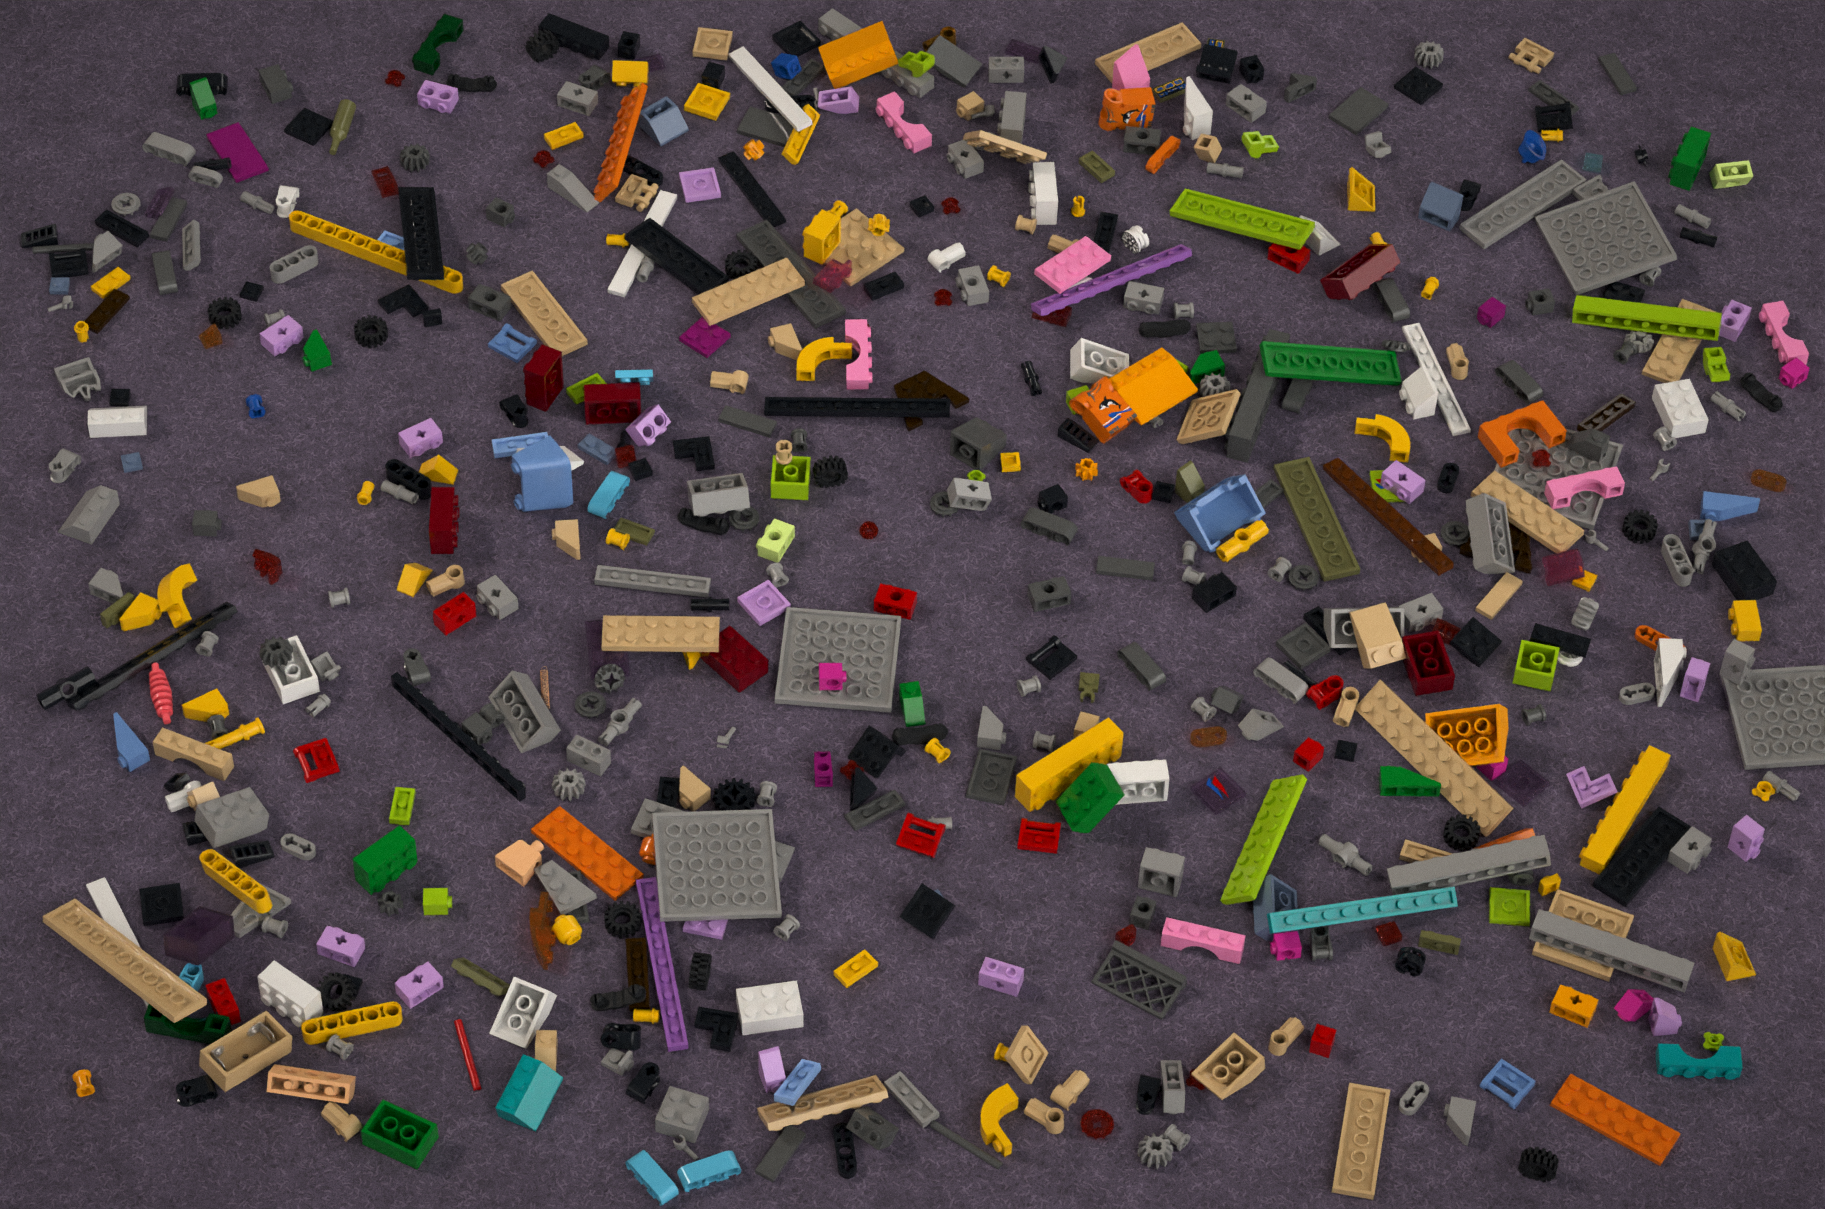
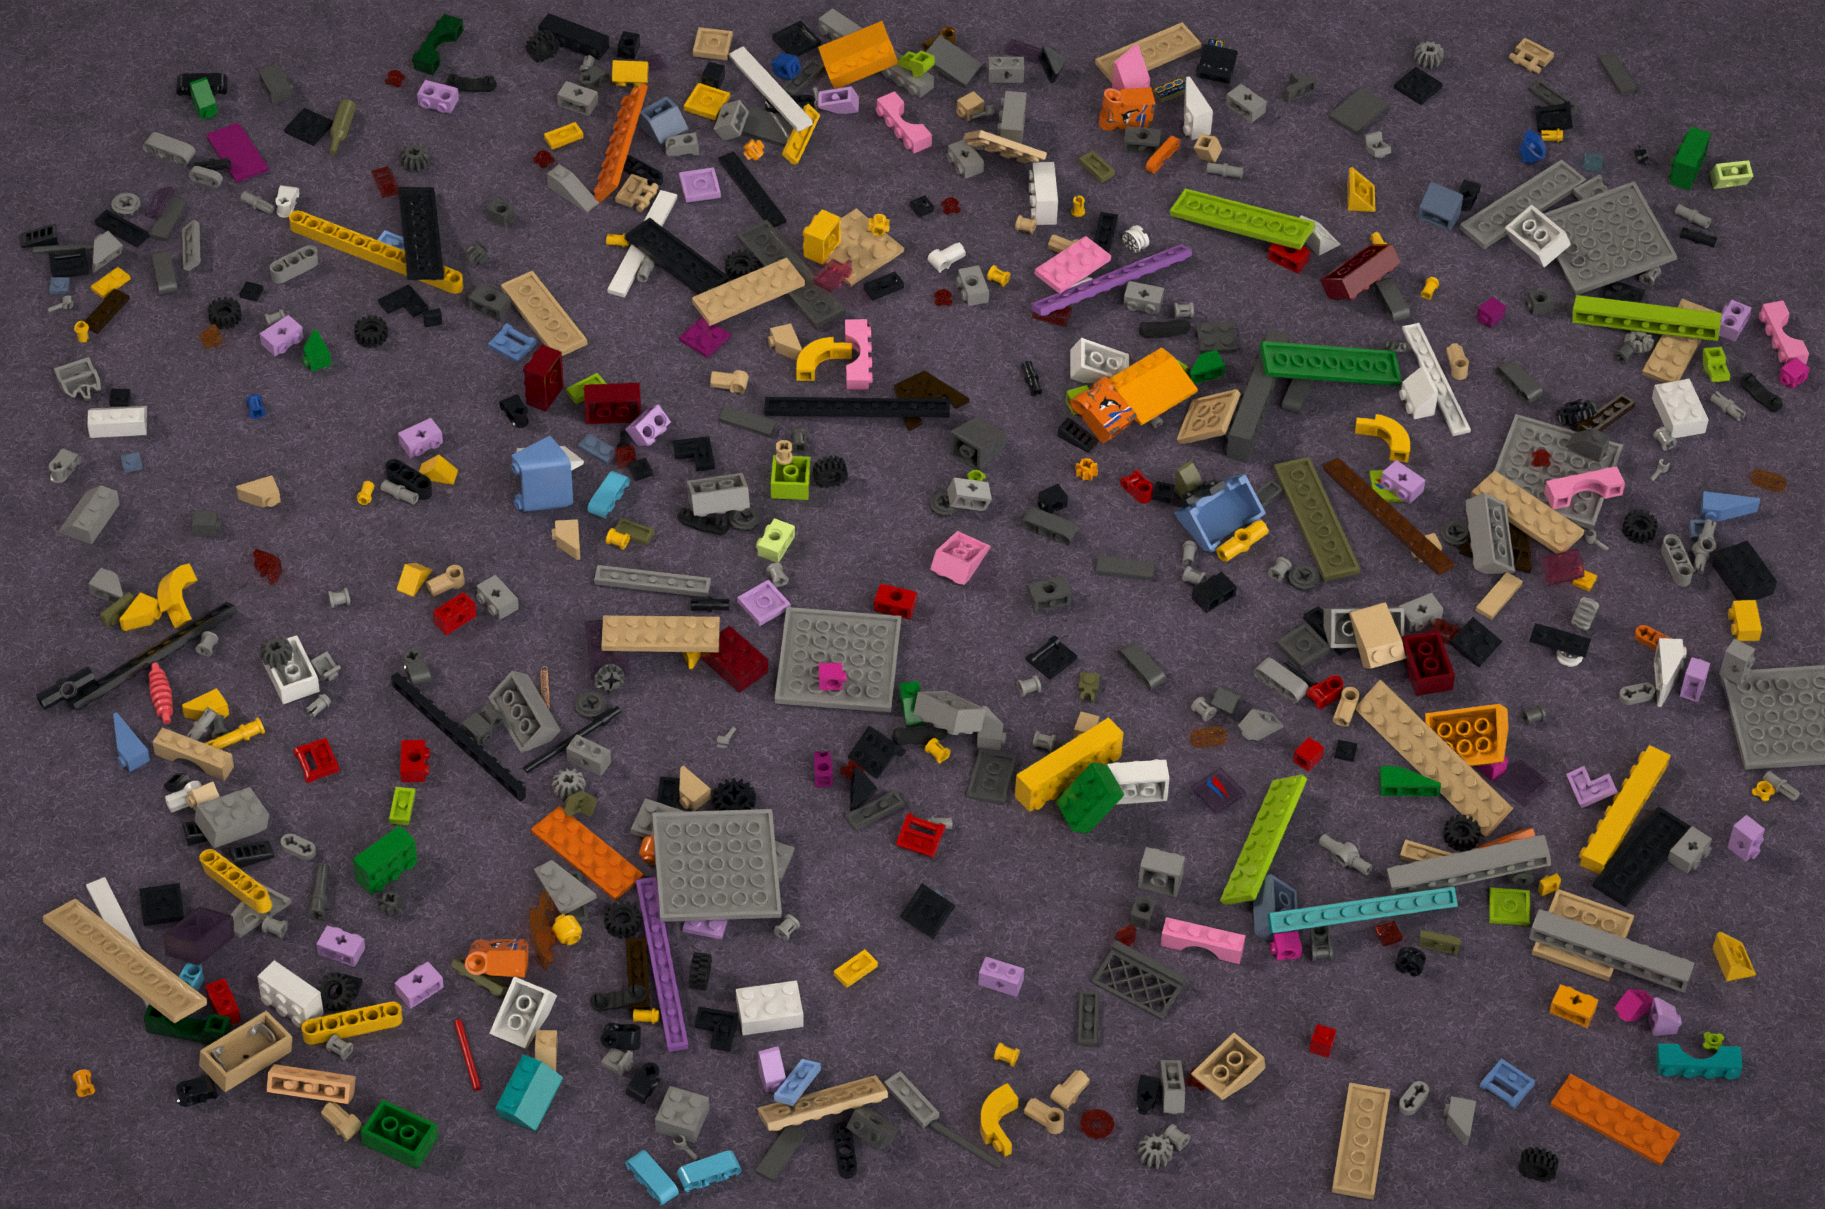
(201, 725): none -> light grey pin
(318, 899): none -> dark grey pin
(410, 752): none -> red brick
(436, 901): lime brick -> none
(444, 520): dark red brick -> none
(498, 957): none -> orange piece
(507, 446): light blue plate -> none
(520, 860): light nougat torso -> none
(580, 802): none -> olive bracket
(587, 63): none -> light grey pin
(603, 719): none -> black bar
(619, 722): light grey pin -> none
(628, 376): medium azure plate -> none
(682, 144): none -> light grey leg
(731, 120): none -> light grey brick
(766, 794): light grey bush -> none
(839, 211): yellow bush -> none
(868, 525): clear red plate -> none
(949, 712): none -> light grey brick
(959, 557): none -> bright pink slope
(1010, 462): yellow plate -> none
(1026, 1054): tan plate -> none
(1039, 840): red plate -> none
(1088, 1018): none -> dark grey tile
(1203, 489): none -> black plate
(1213, 385): light grey gear -> none
(1251, 69): black brick -> none
(1258, 144): lime brick -> none
(1282, 1038): tan piece -> none
(1445, 477): black beam -> none
(1534, 417): orange arch -> none
(1536, 665): lime brick -> none
(1537, 236): none -> white brick
(1576, 411): none -> black gear

